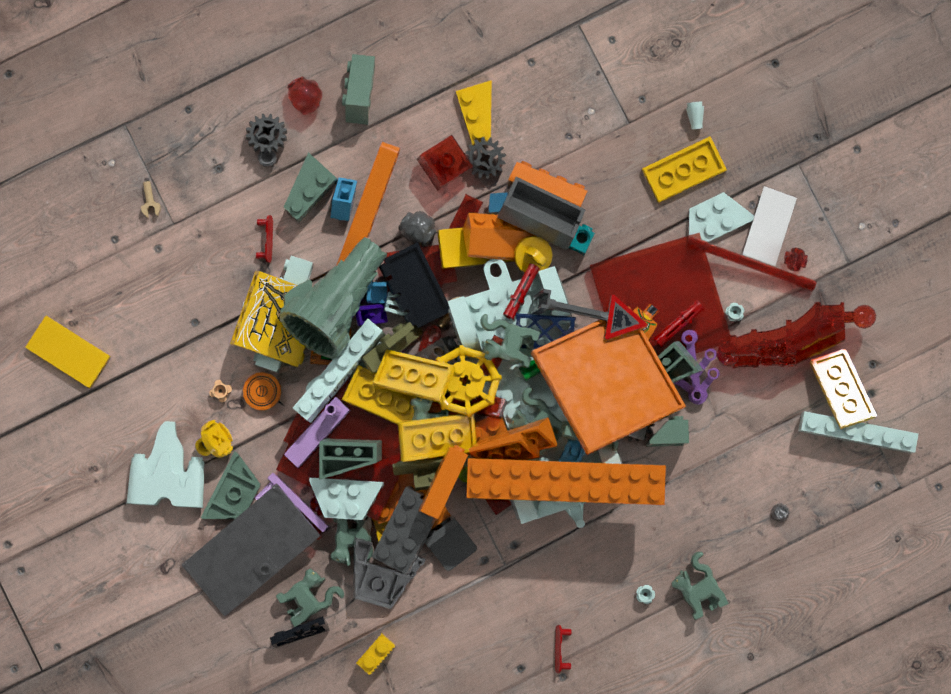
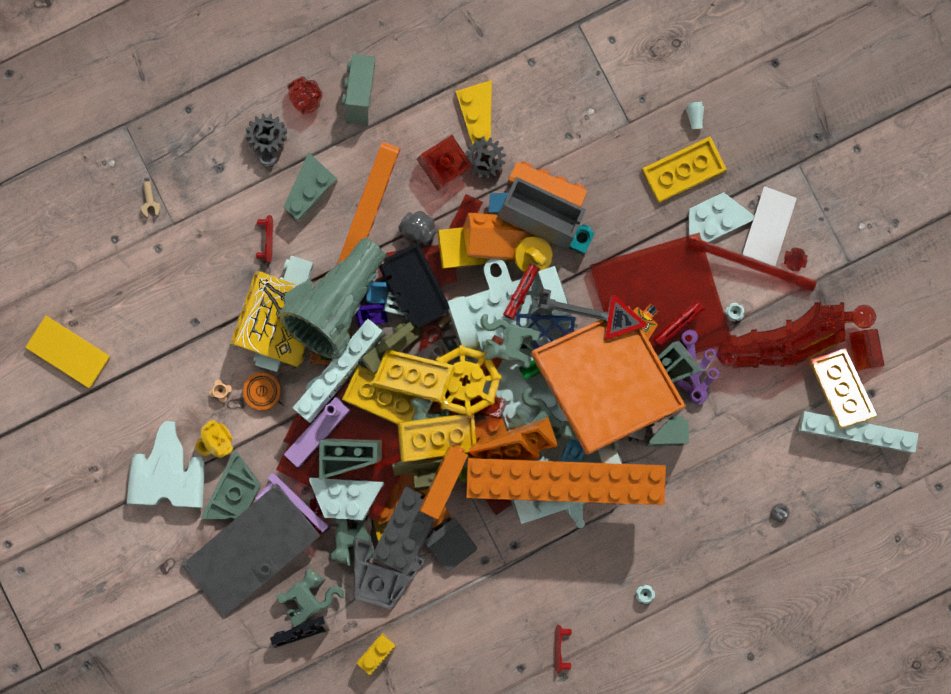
(343, 199): dark azure slope -> none
(704, 589): sand green animal -> none
(866, 349): none -> clear red panel

